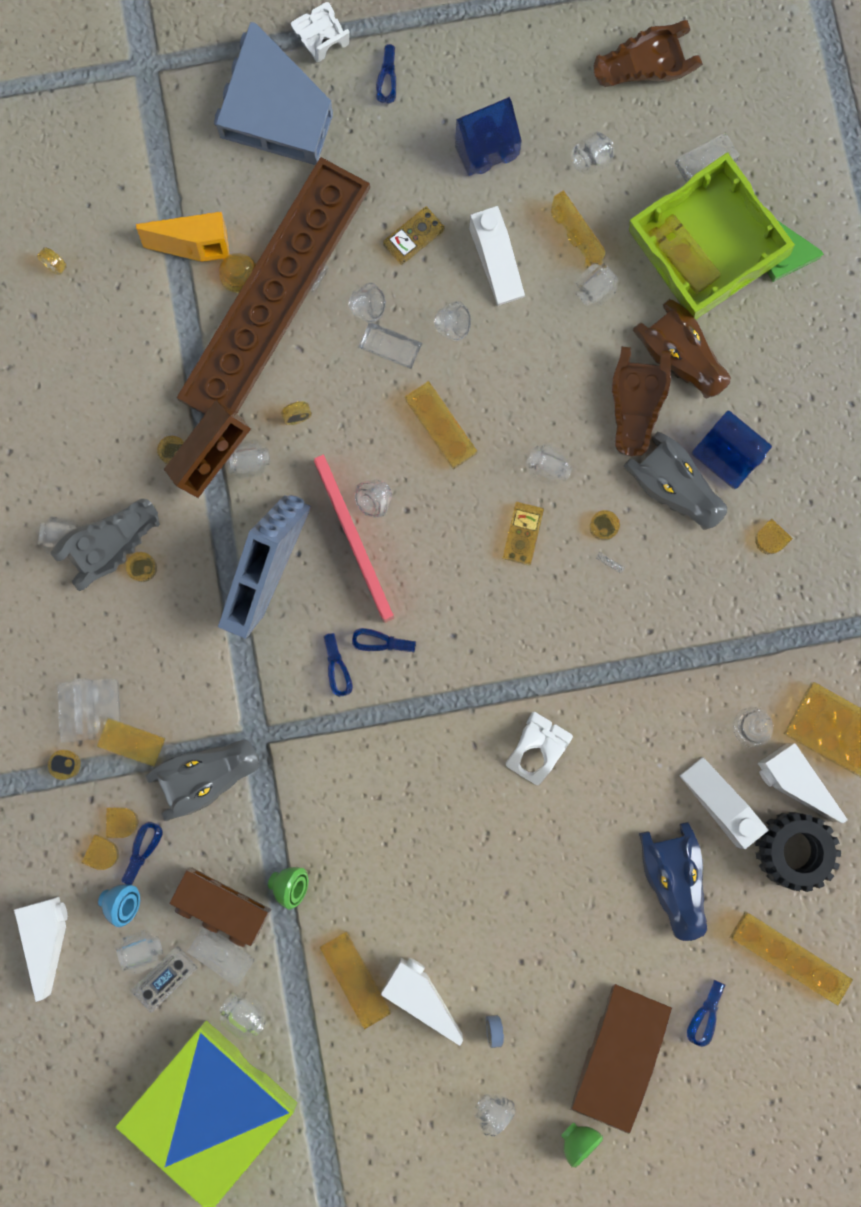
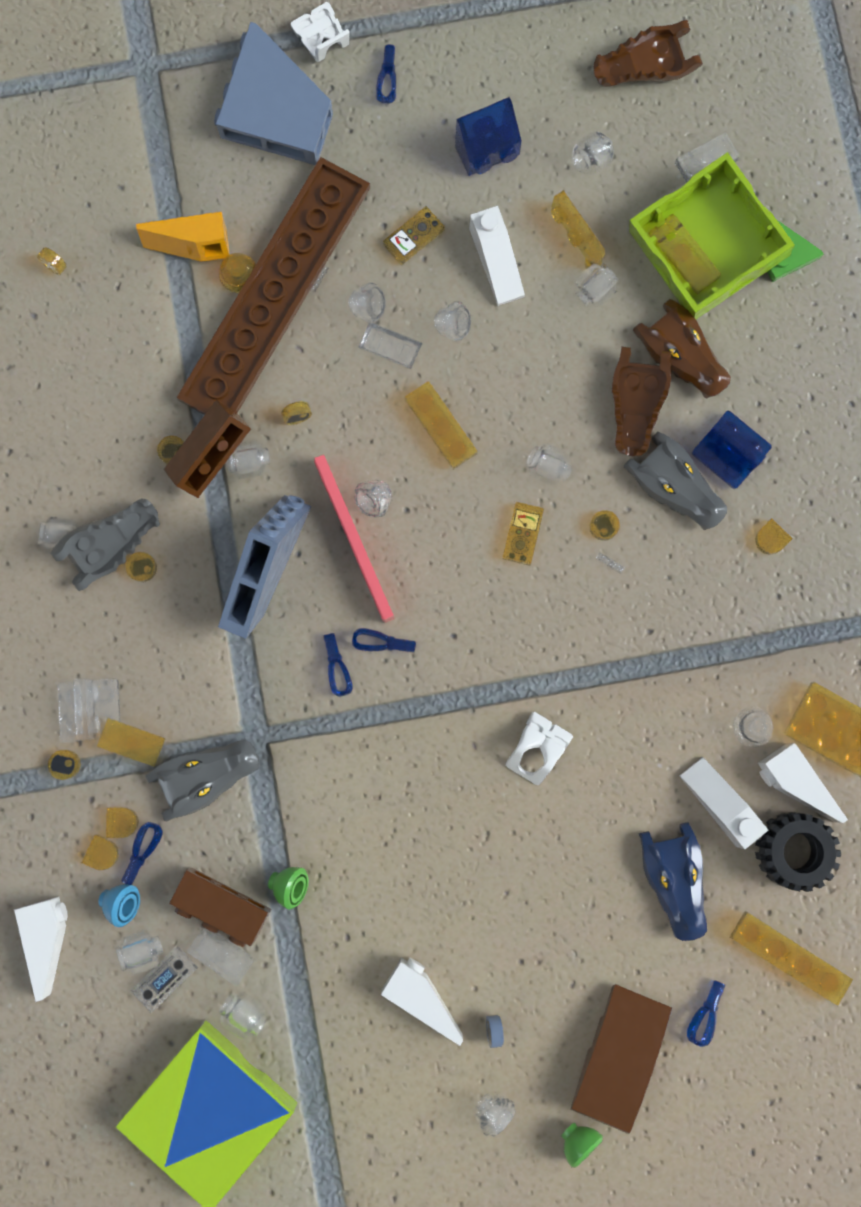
(355, 980): clear yellow plate -> none

